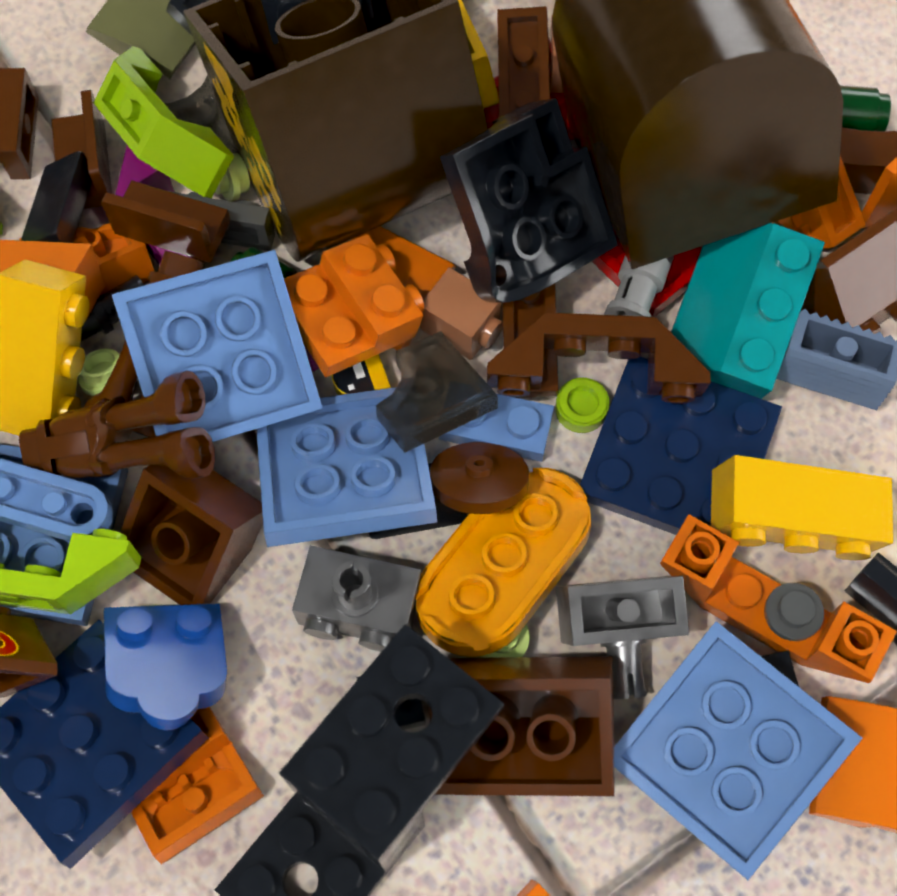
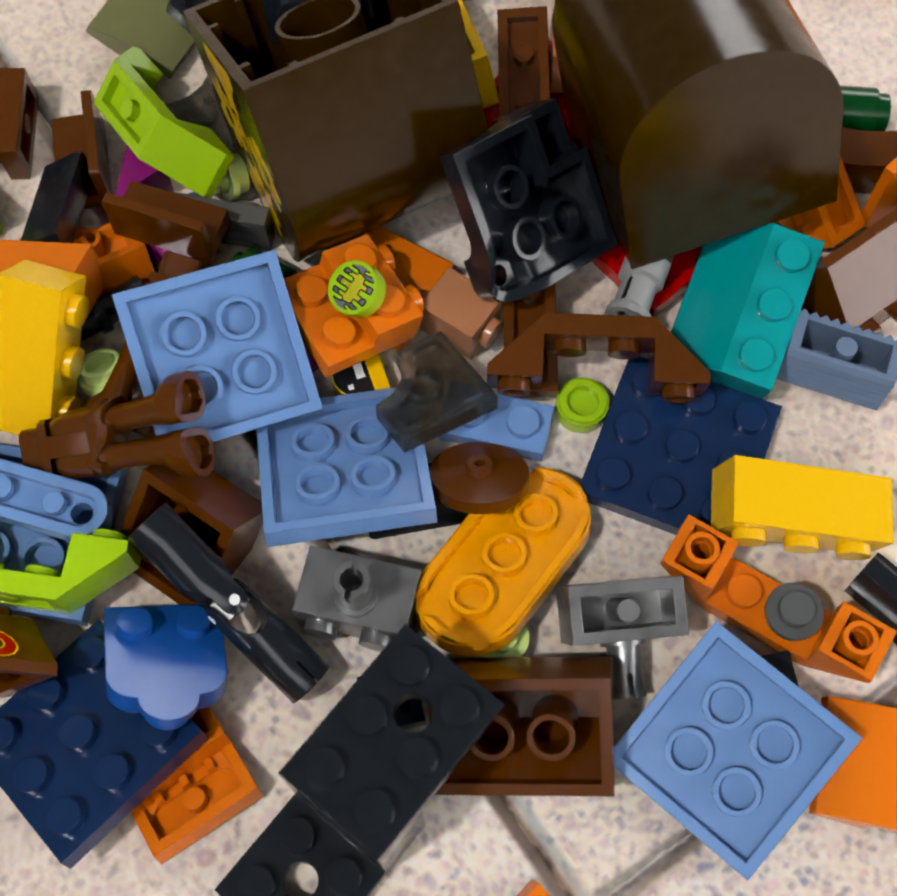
(206, 580): none -> black piece
(356, 289): none -> lime tile

